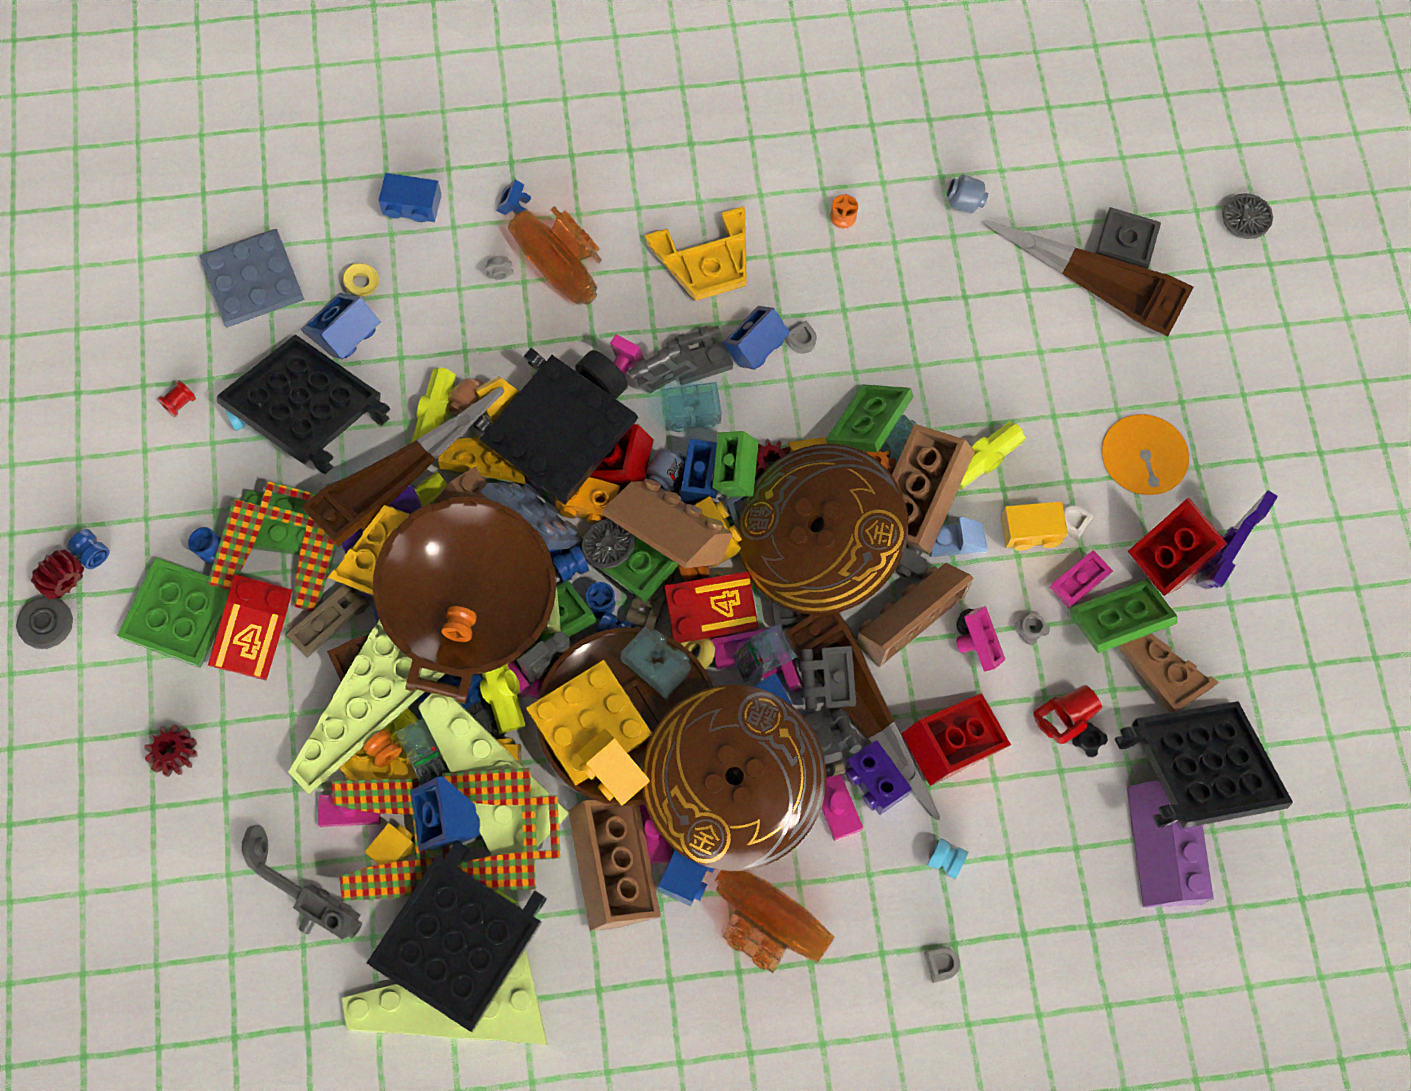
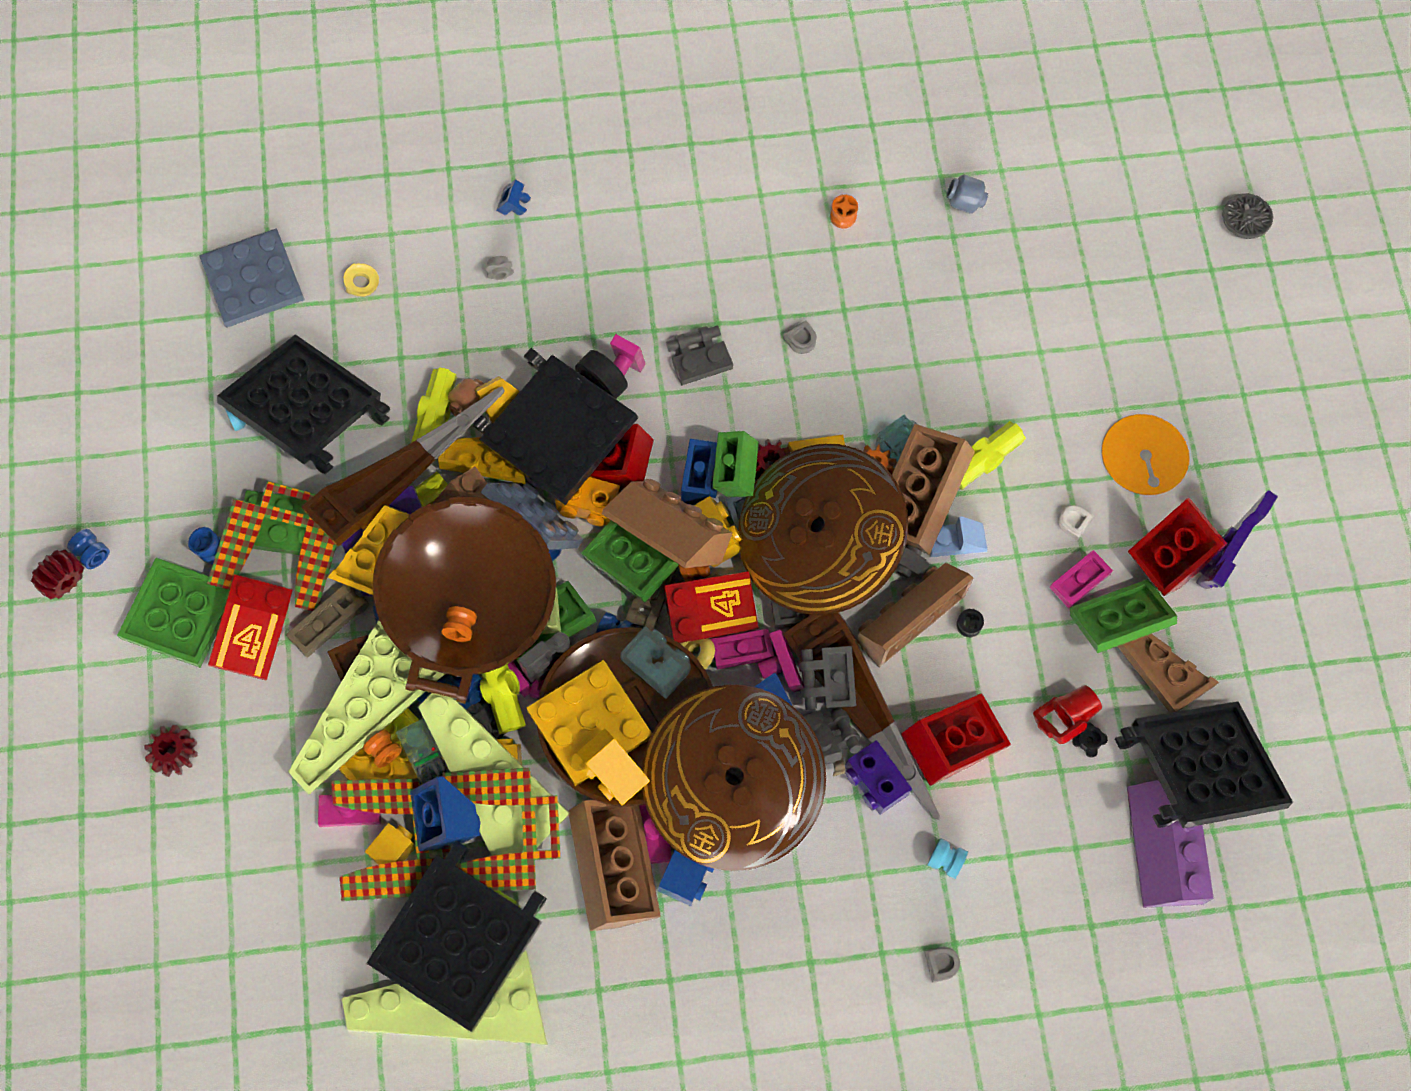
(44, 622): dark grey wheel -> none
(176, 398): red bush -> none
(312, 902): dark grey piece -> none
(342, 325): slope -> none
(410, 197): blue brick -> none
(558, 252): clear orange plate -> none
(570, 563): blue wheel -> none
(600, 593): blue wheel -> none
(607, 544): dark grey wheel -> none
(662, 368): dark grey plate -> none
(667, 469): sand blue head -> none
(703, 399): clear light blue brick -> none
(710, 266): yellow wing -> none
(756, 337): blue brick -> none
(764, 653): clear light blue slope -> none
(769, 921): clear orange plate -> none
(839, 809): dark pink tile -> none
(870, 417): bright green plate -> none
(982, 639): dark pink tile -> none
(1034, 525): yellow brick -> none
(1035, 620): light grey plate -> none
(1128, 237): dark grey plate -> none
(1138, 292): reddish brown plate -> none

